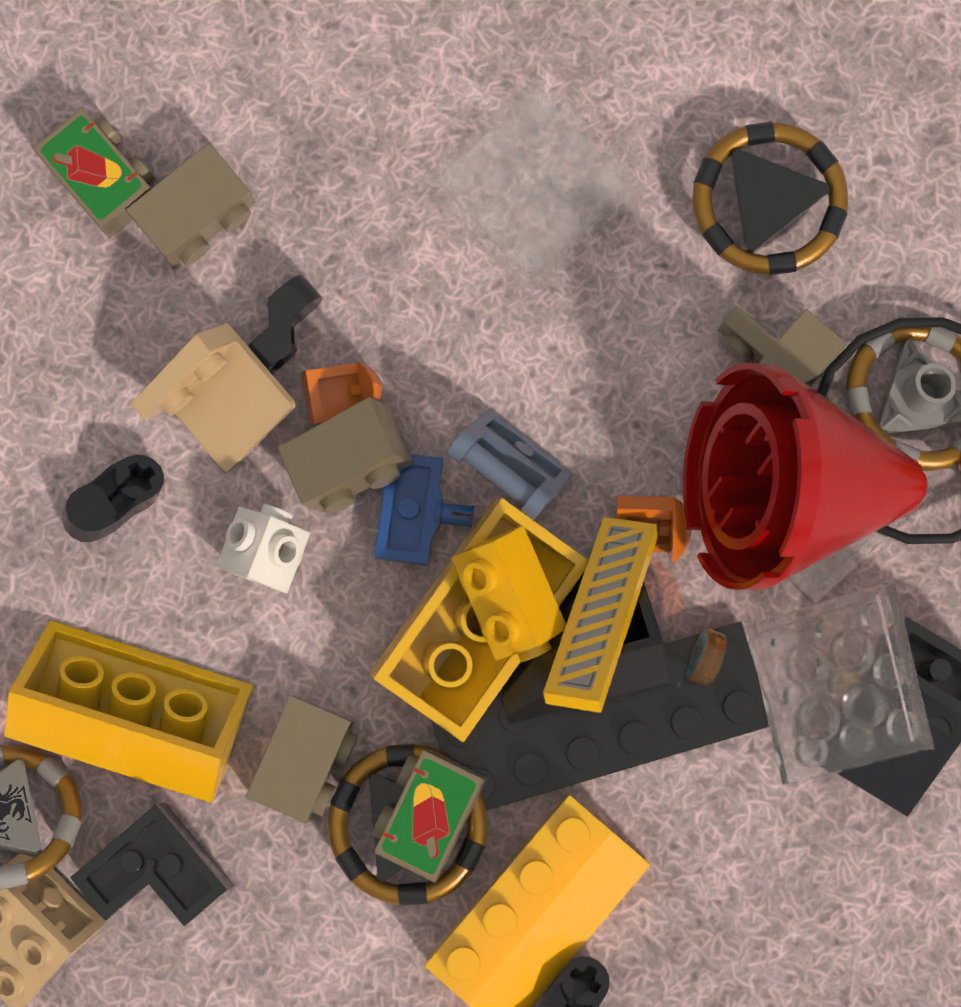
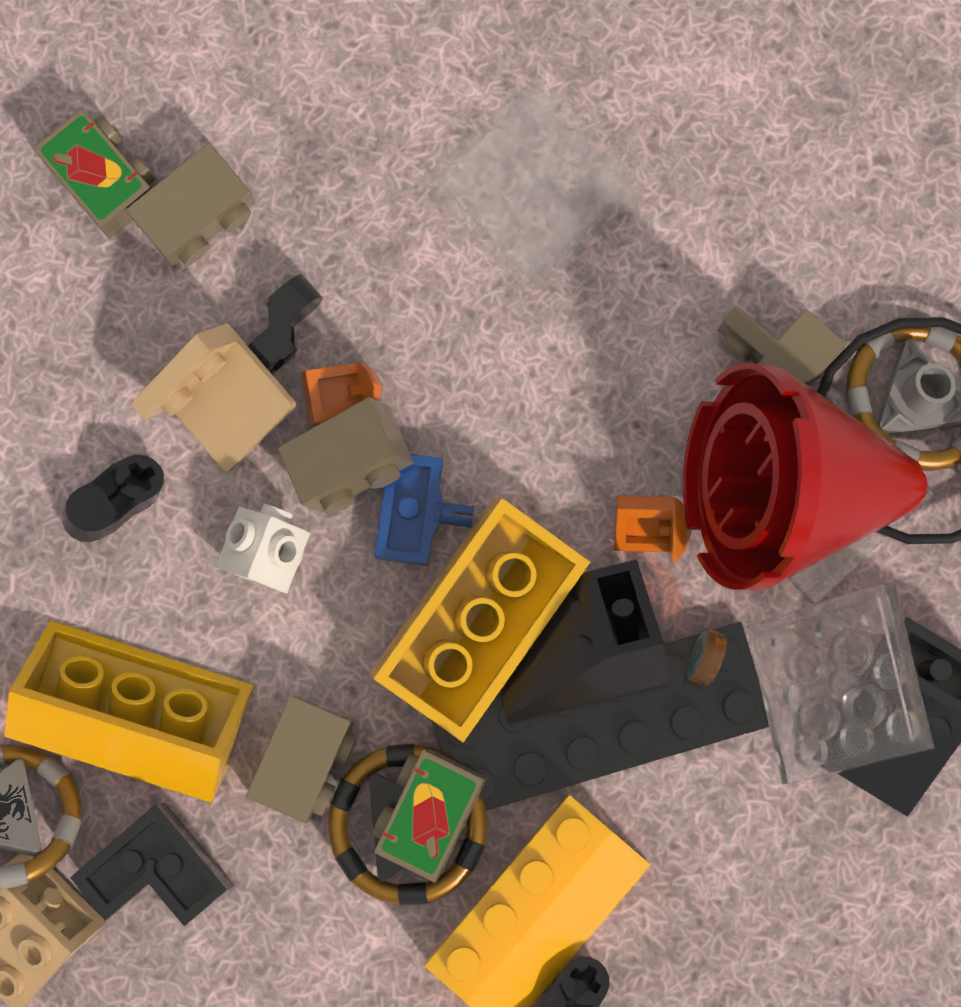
(510, 595): yellow brick -> none
(511, 462): sand blue plate -> none
(601, 615): tile -> none
(770, 197): piece -> none

